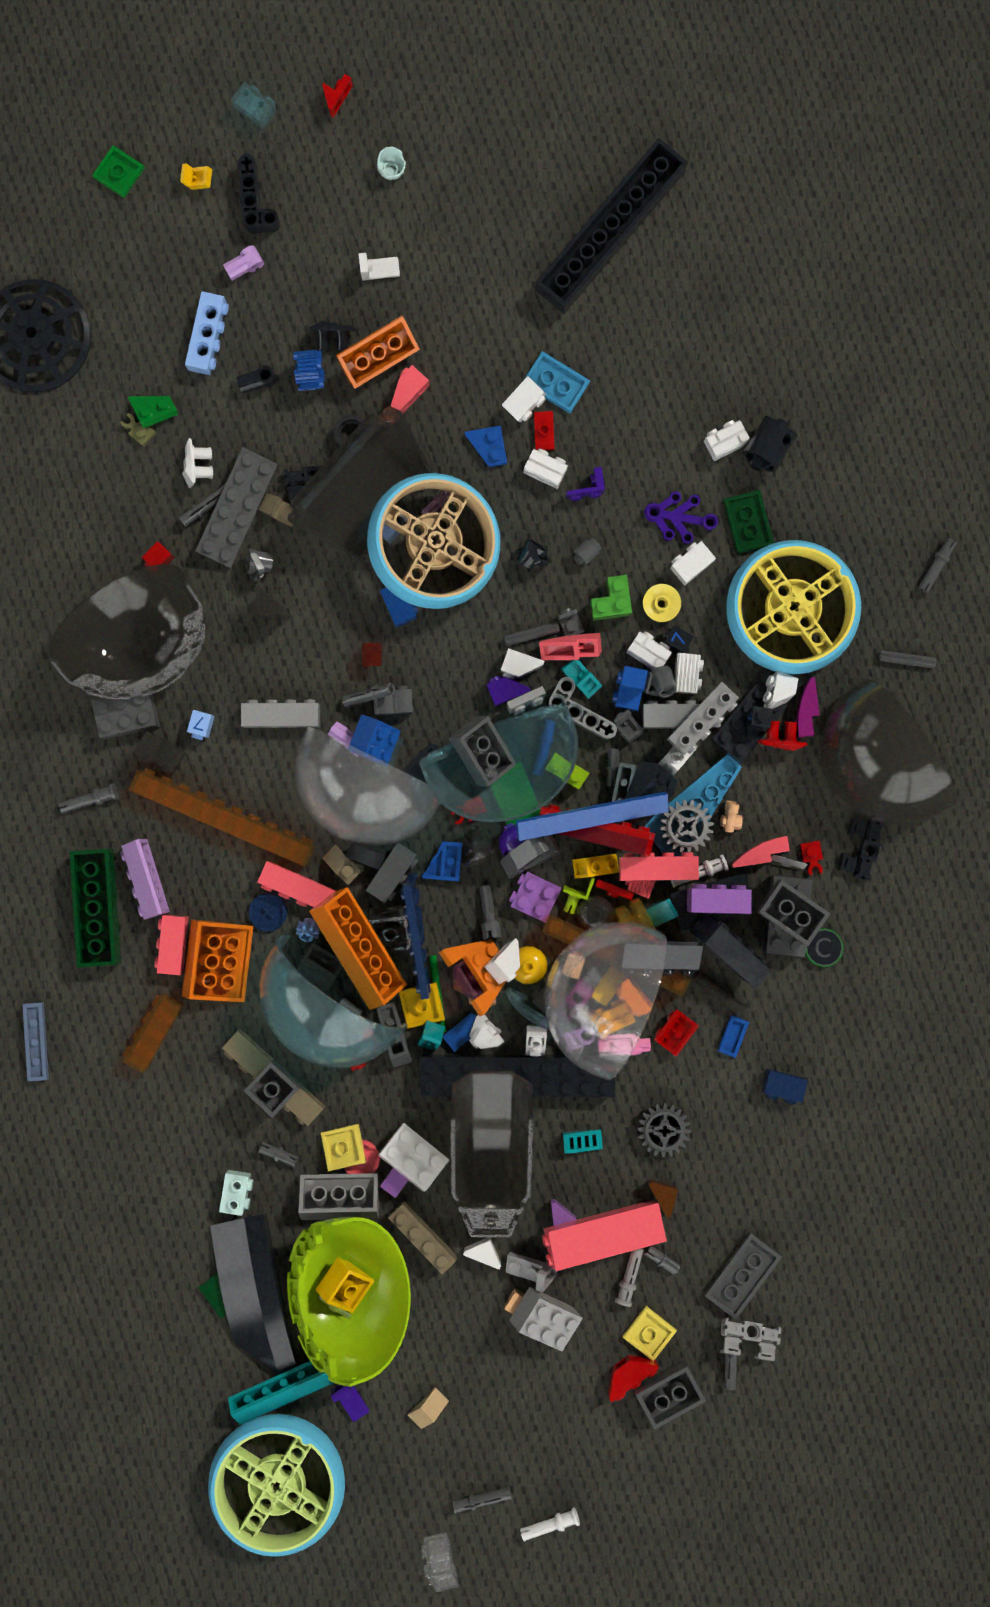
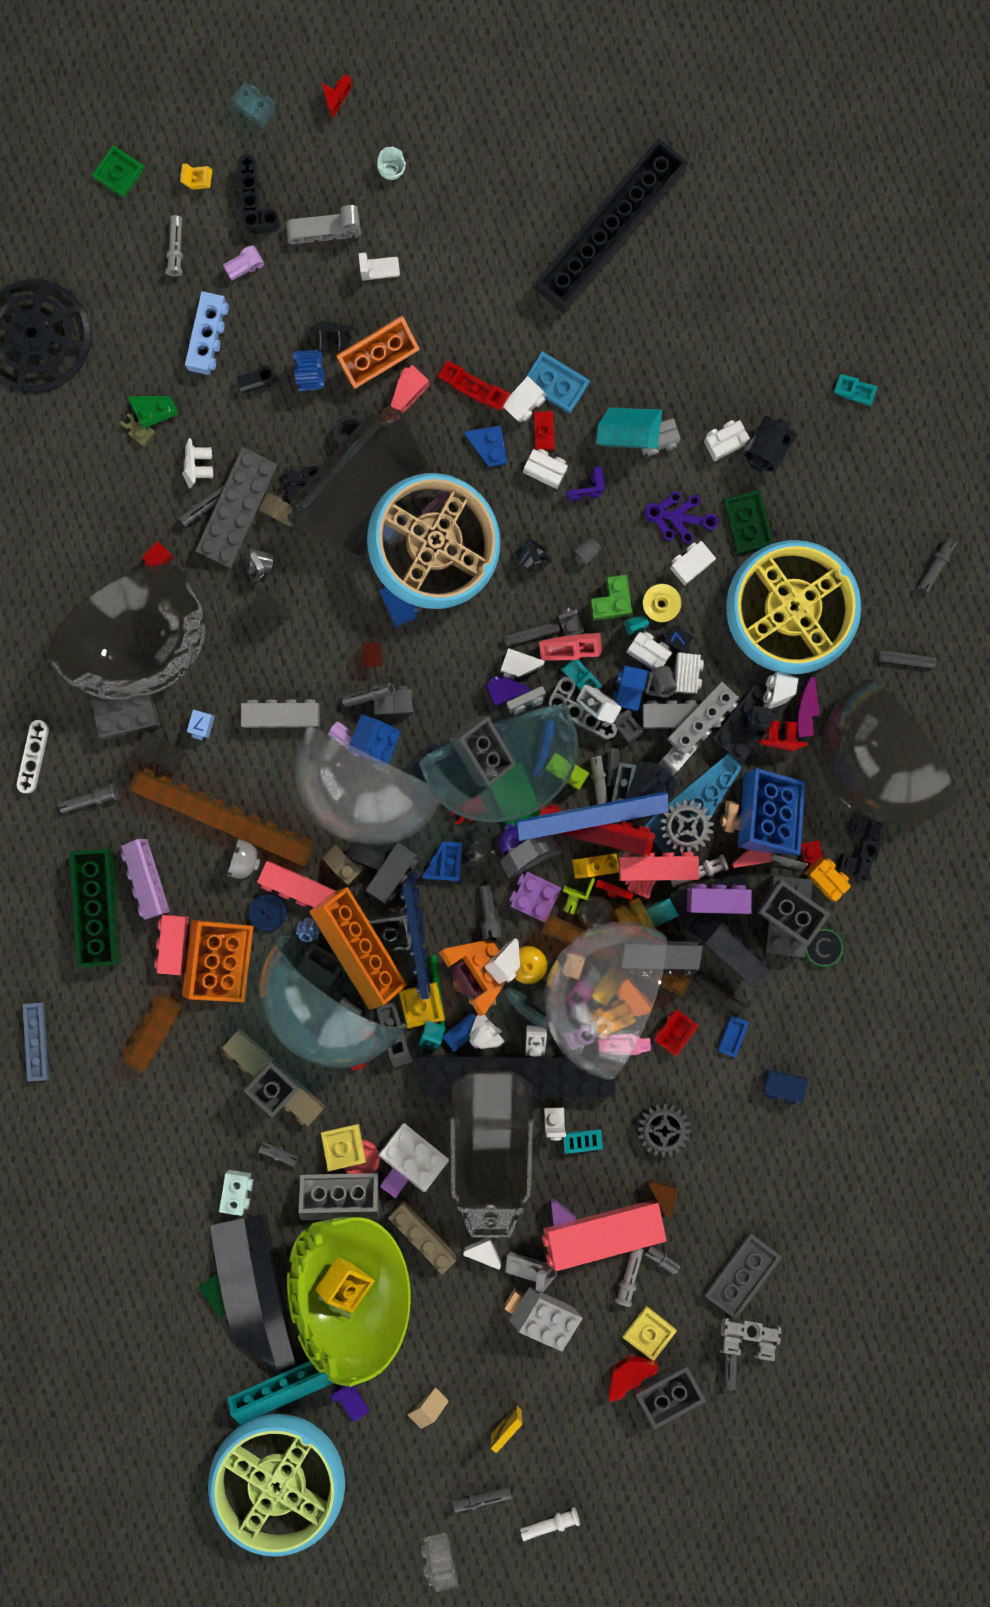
(30, 756): none -> white beam
(174, 254): none -> light grey pin
(243, 860): none -> light grey cylinder
(325, 227): none -> light grey beam
(473, 387): none -> red slope
(506, 1429): none -> yellow tile
(554, 1123): none -> white bracket
(598, 704): none -> white brick
(599, 779): none -> light grey pin
(630, 428): none -> teal slope
(636, 625): none -> teal slope
(668, 438): none -> light grey brick
(771, 813): none -> blue slope
(828, 879): none -> light orange brick
(852, 389): none -> teal slope

